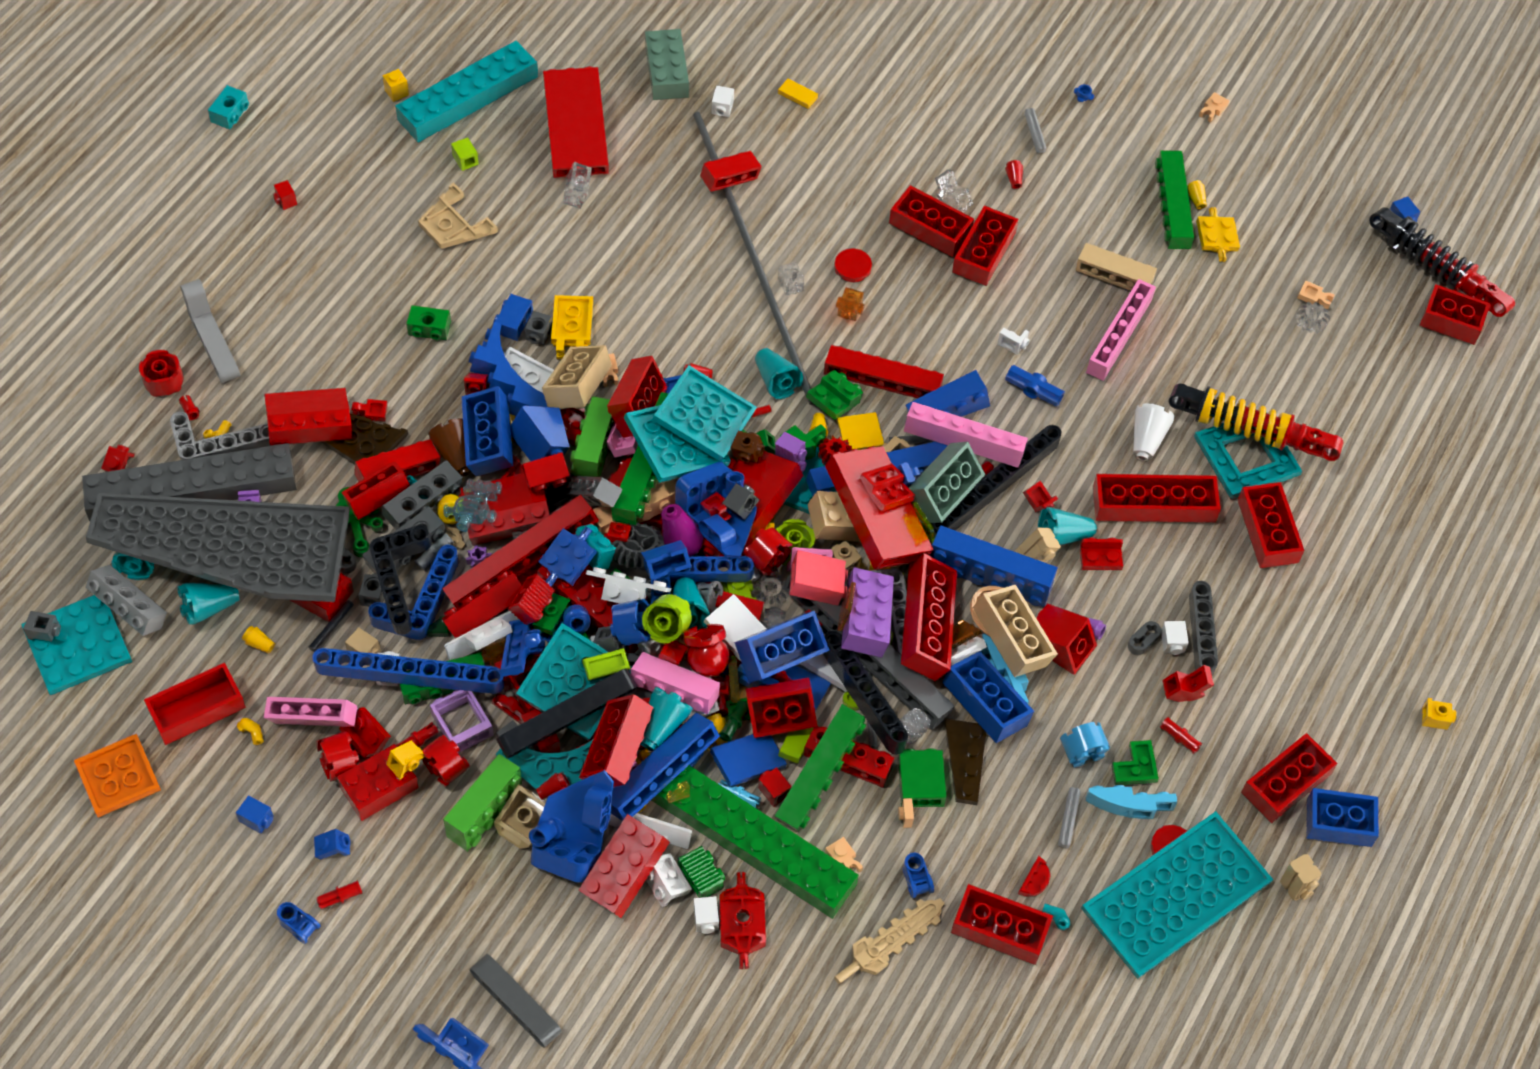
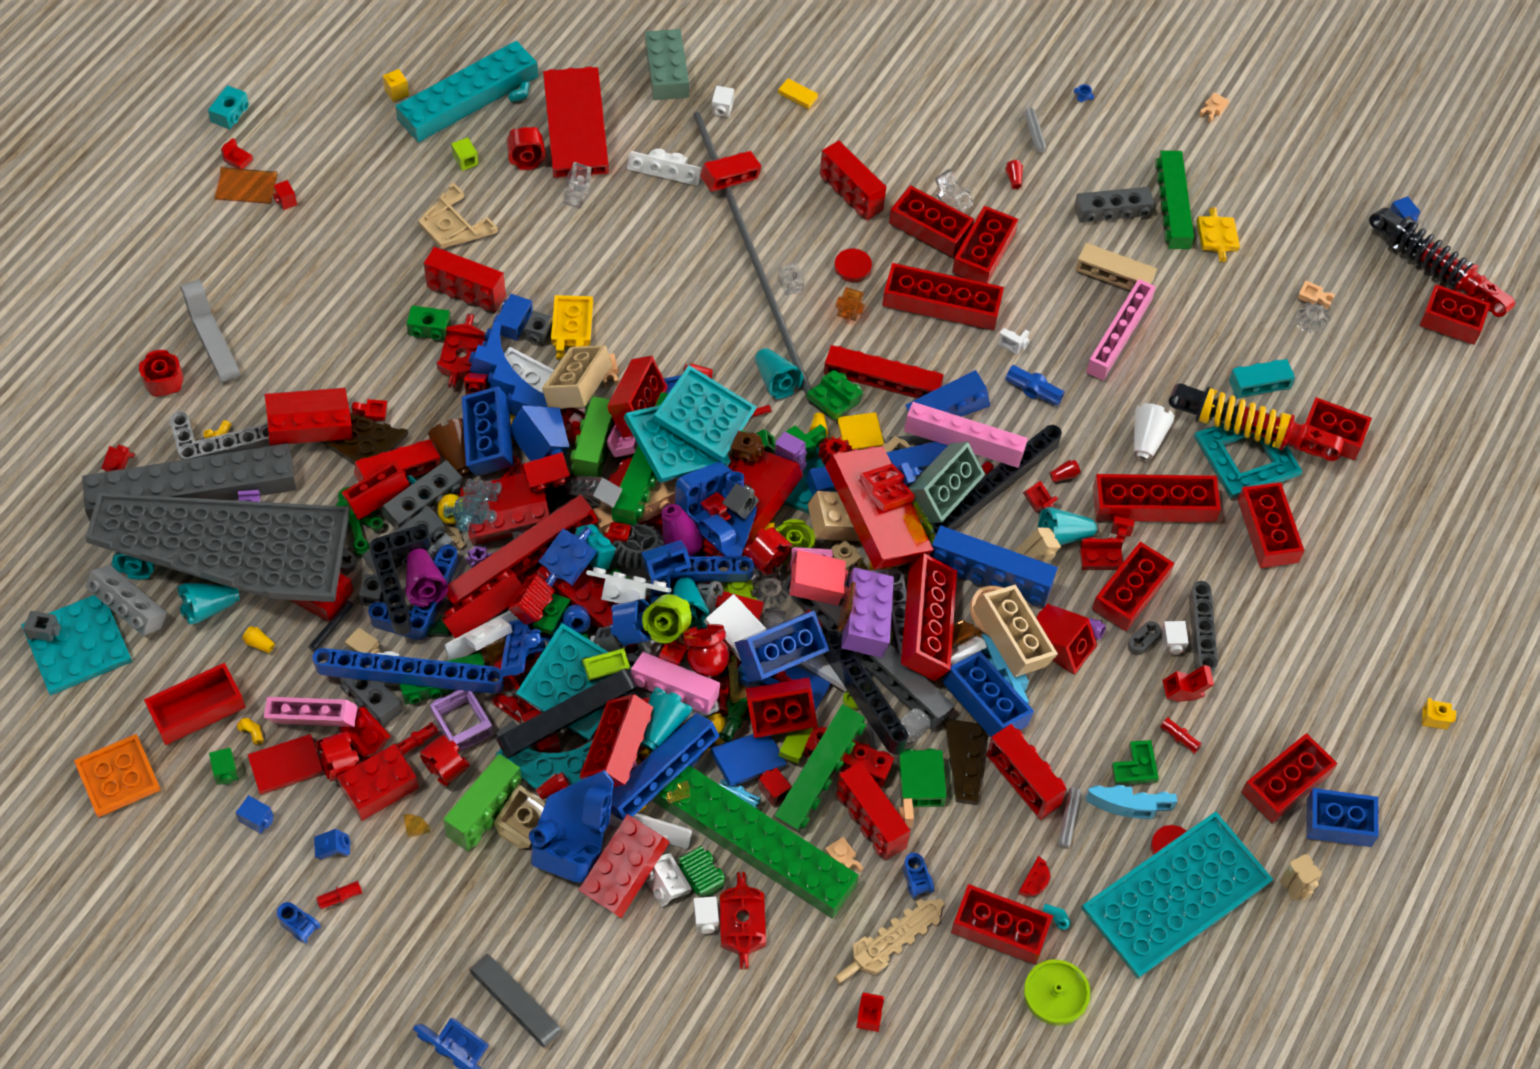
(189, 407): red pin -> none
(223, 766): none -> green brick
(235, 155): none -> red bracket
(246, 185): none -> clear orange piece
(285, 764): none -> red tile
(385, 710): none -> dark grey brick
(404, 758): yellow brick -> none
(415, 825): none -> clear yellow tile
(424, 579): none -> magenta cone
(459, 339): none -> red plate
(464, 279): none -> red brick
(520, 94): none -> teal arm
(525, 148): none -> red brick
(664, 165): none -> white bracket
(852, 180): none -> red brick
(870, 1012): none -> red bracket
(872, 811): none -> red brick
(942, 296): none -> red brick
(1026, 771): none -> red brick
(1056, 992): none -> lime piece
(1066, 471): none -> red cone
(1085, 743): dark azure brick -> none
(1114, 204): none -> dark grey brick
(1122, 527): none -> red tile
(1133, 586): none -> red brick
(1196, 191): yellow cone -> none
(1261, 378): none -> teal brick
(1342, 422): none -> red brick

